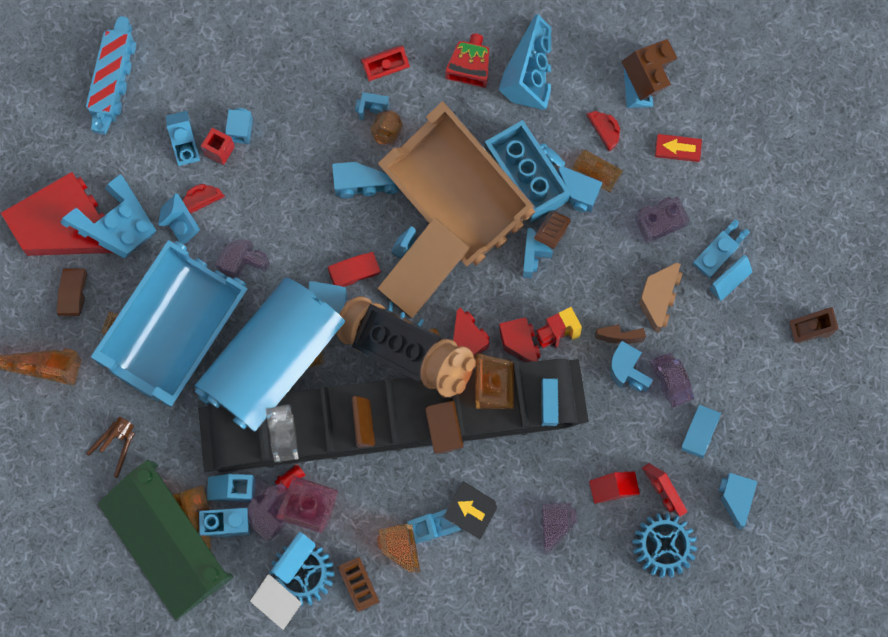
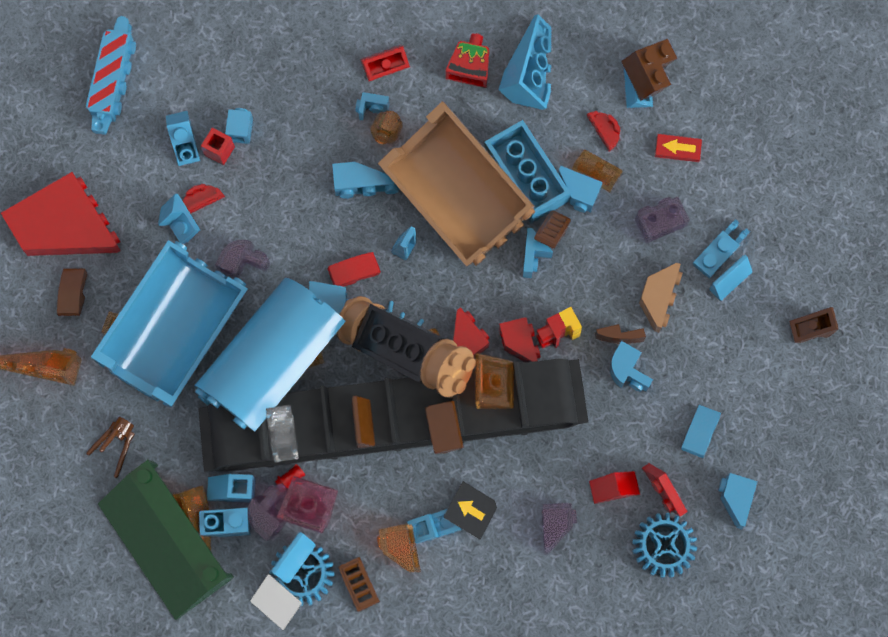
(120, 229): dark azure wing -> none
(424, 267): medium nougat tile -> none
(549, 402): dark azure piece -> none
(552, 155): dark azure piece -> none
(673, 379): clear purple brick -> none

